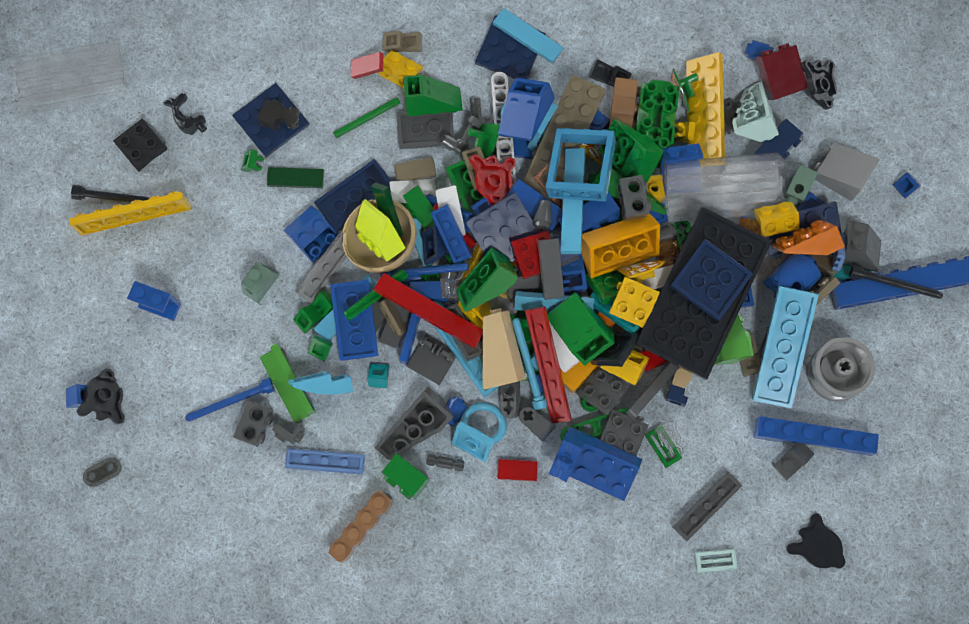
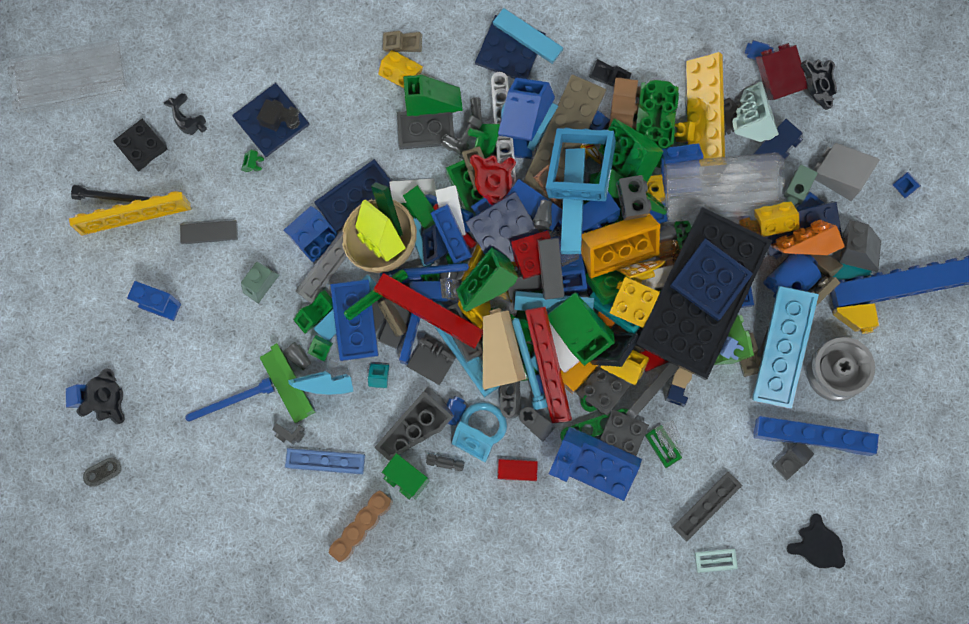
(208, 232): none -> dark grey tile
(248, 422): dark grey brick -> none
(295, 177): dark green tile -> none
(297, 356): none -> dark grey cone
(367, 65): tile -> none
(367, 117): green bar -> none
(415, 170): dark tan slope -> none
(685, 82): green shield -> none
(729, 347): none -> medium blue tile
(839, 256): medium blue tile -> none
(857, 272): black piece -> none
(858, 317): none -> yellow slope

